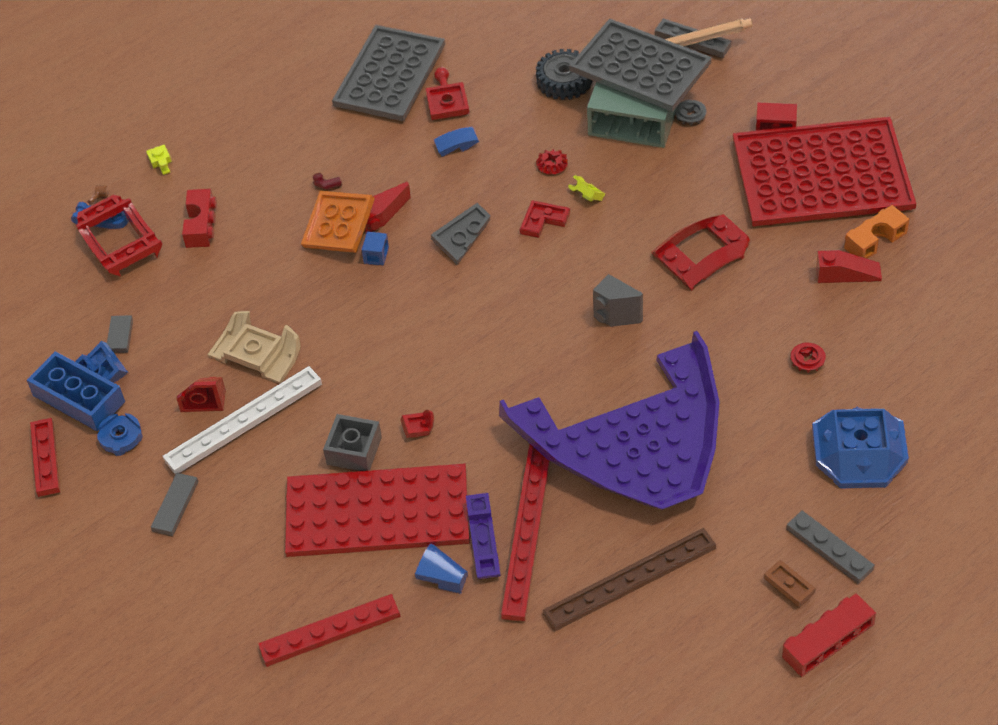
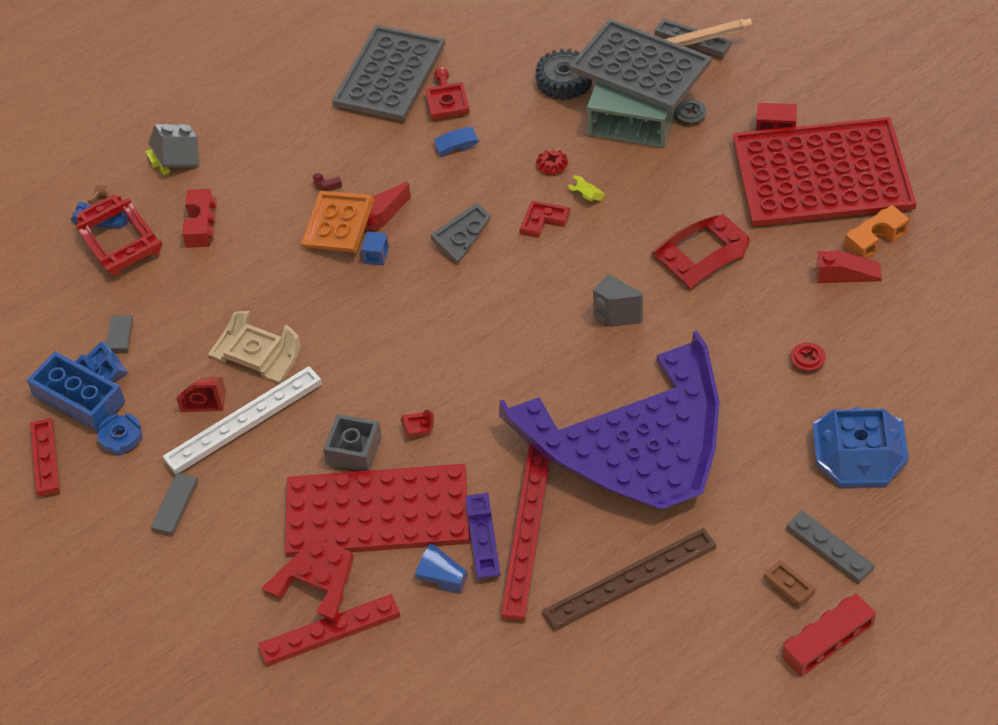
(175, 145): none -> dark grey slope
(318, 566): none -> red wing

